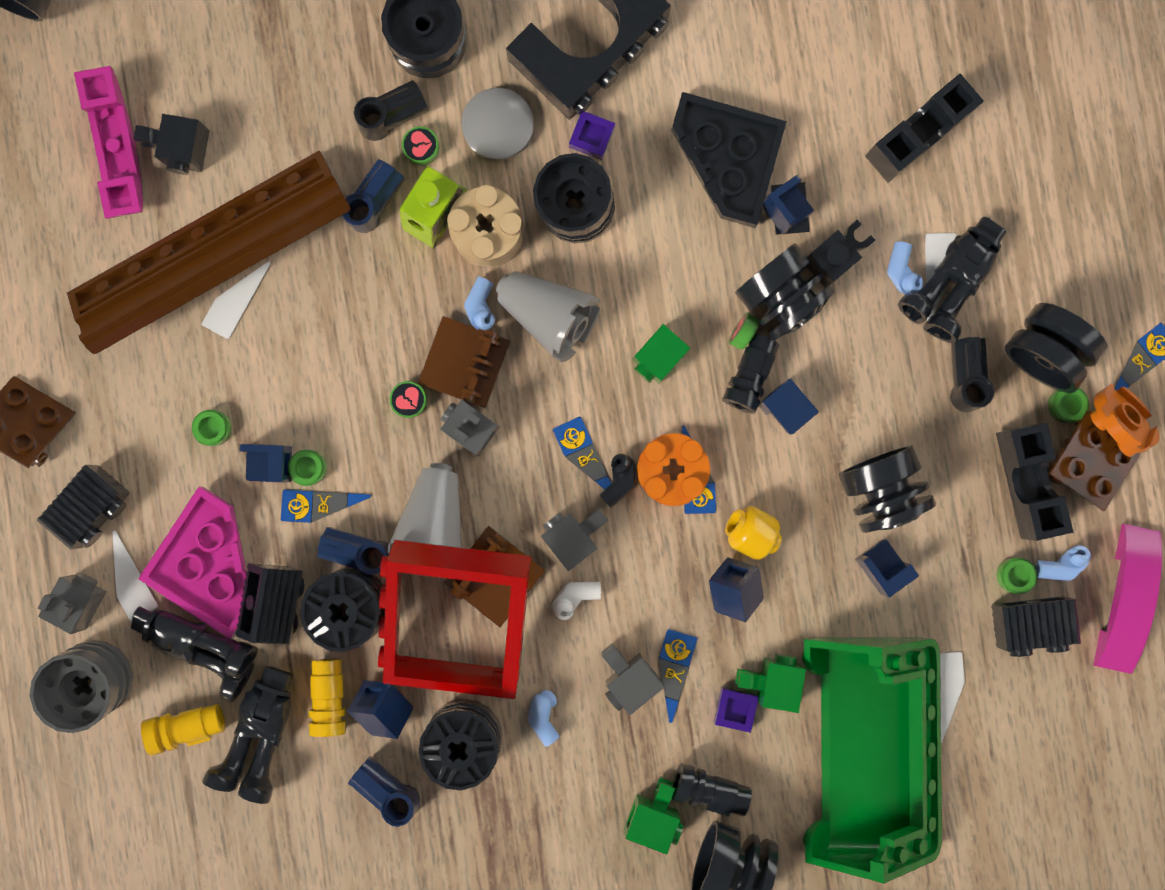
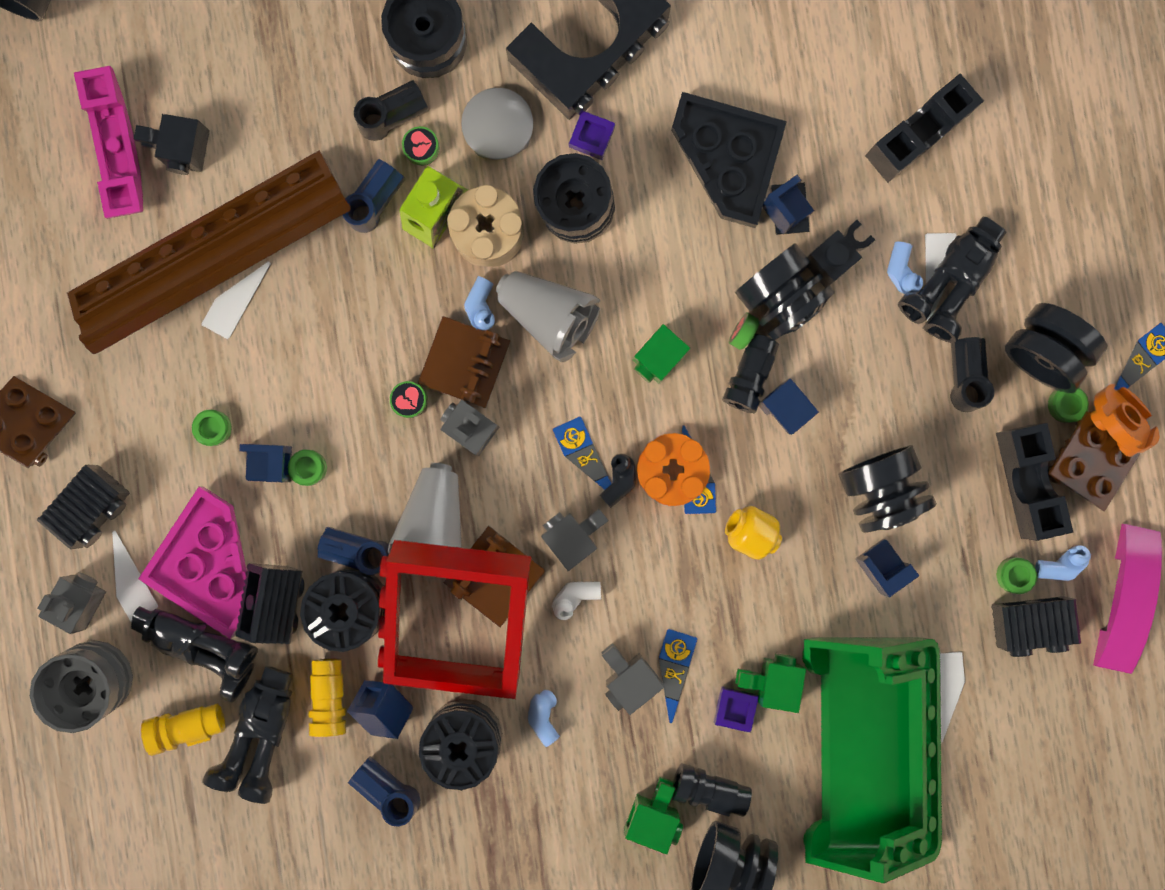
(313, 505): sticker -> none
(736, 589): dark blue panel -> none

